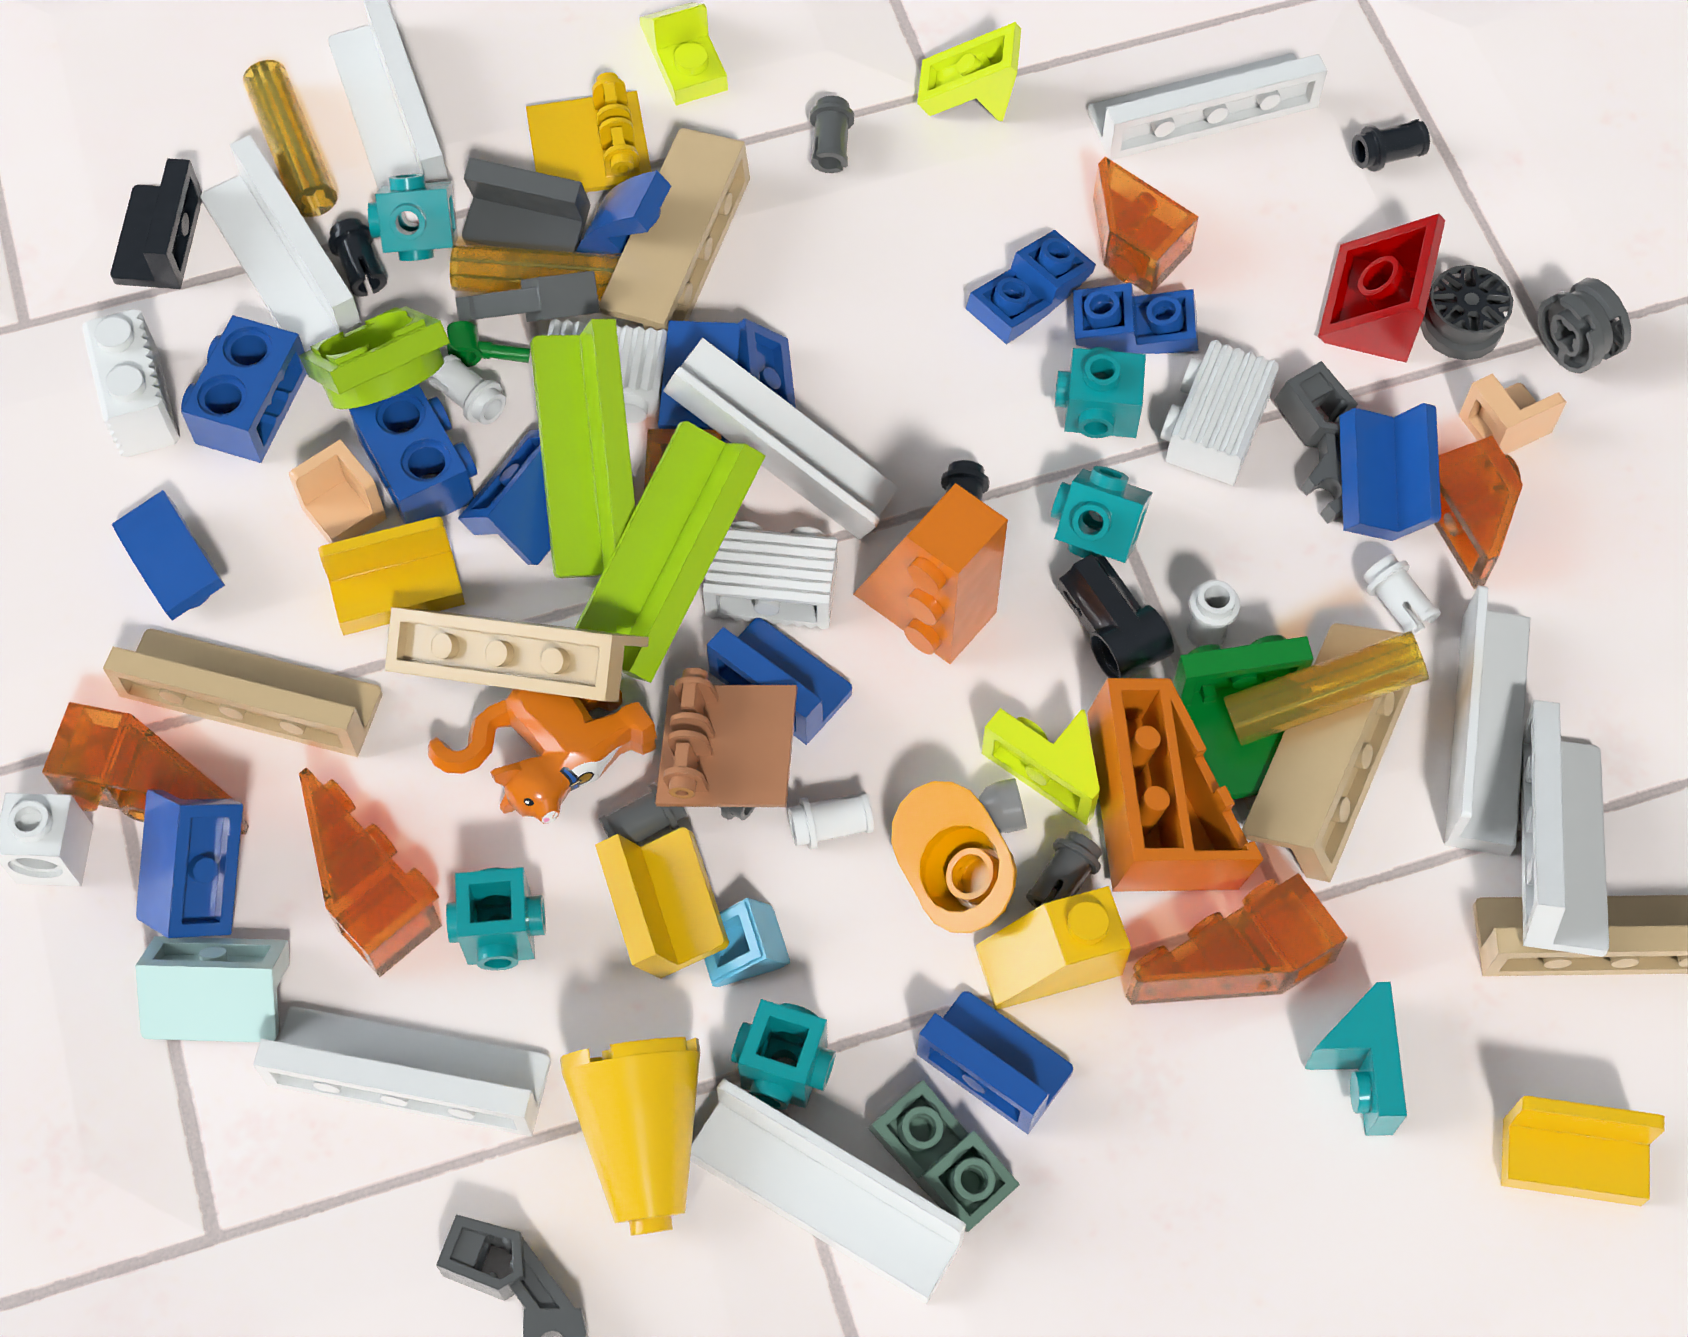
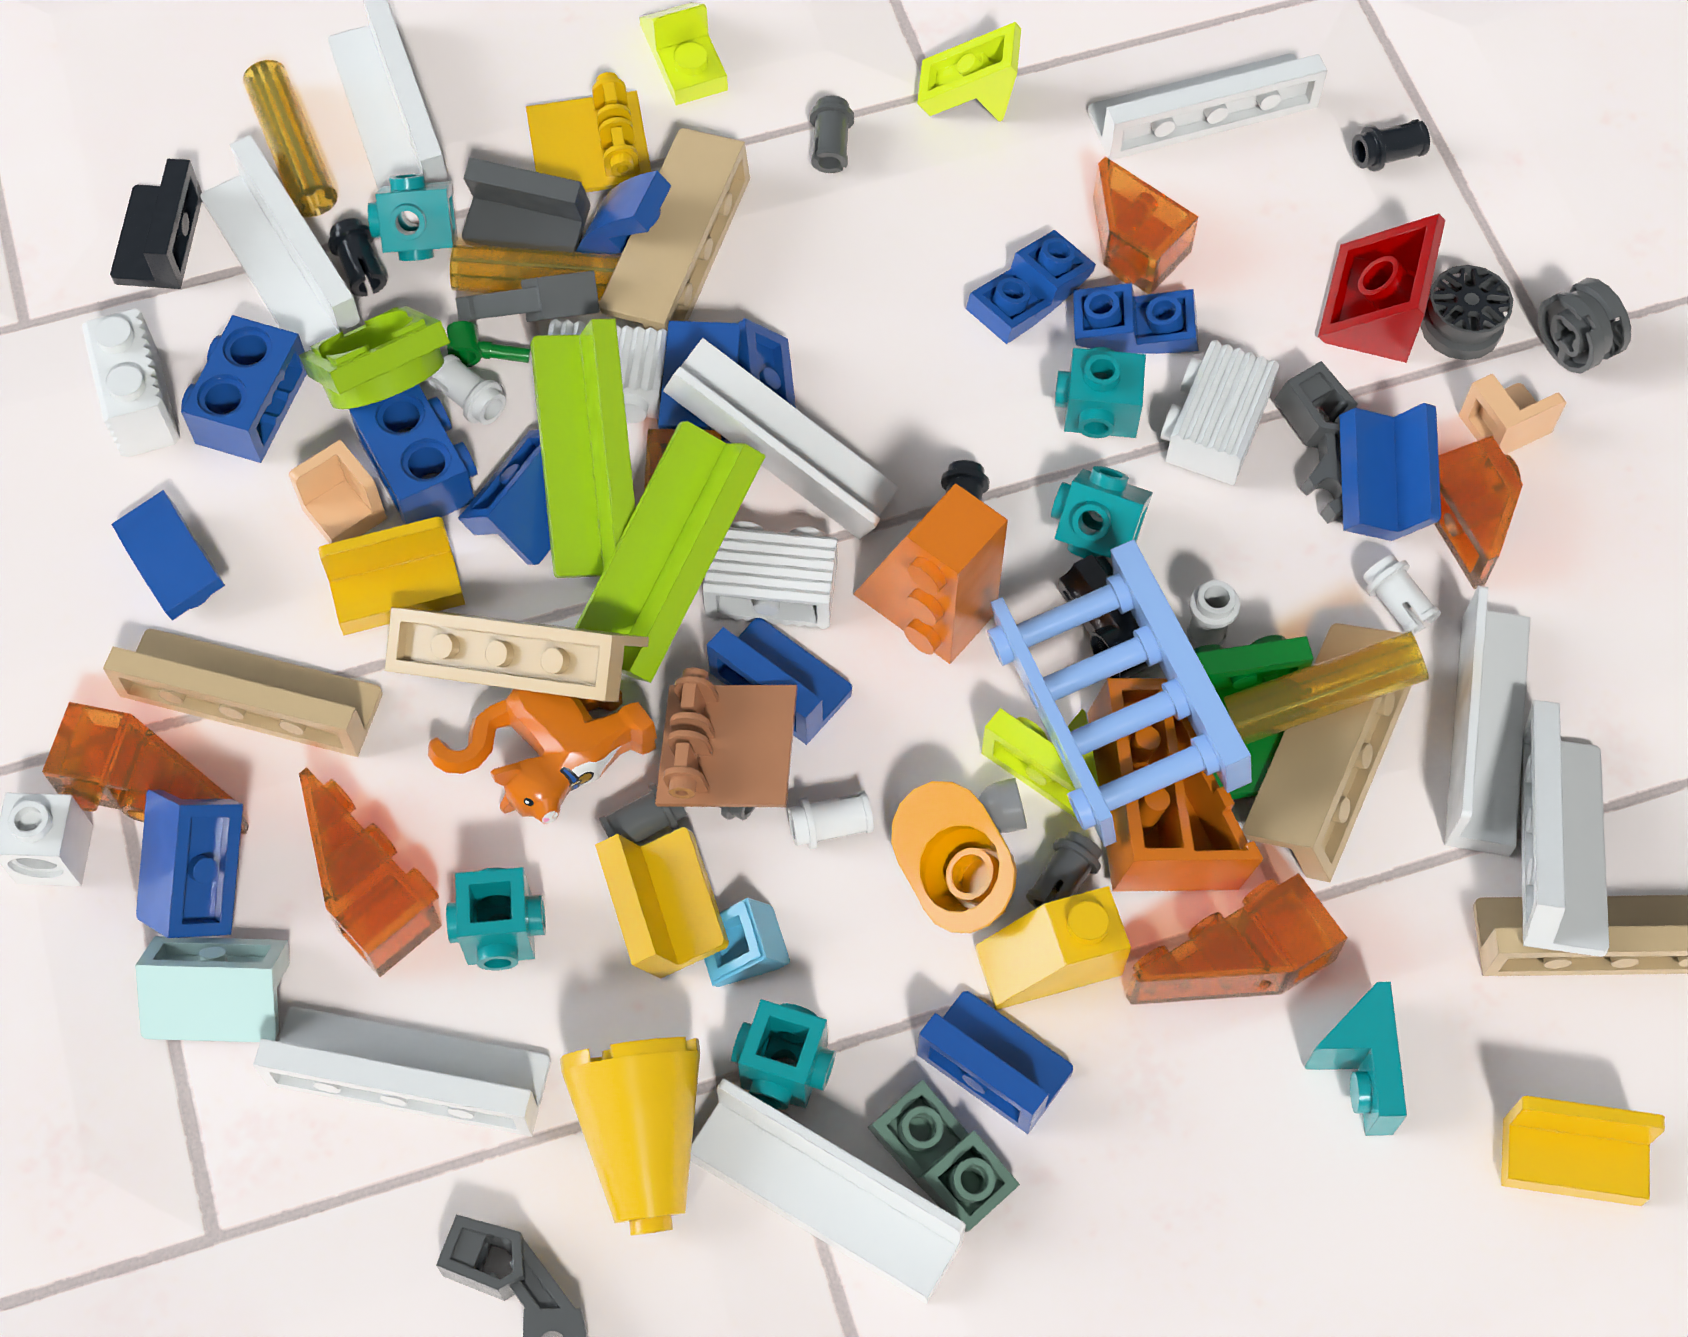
(1185, 694): none -> light blue fence

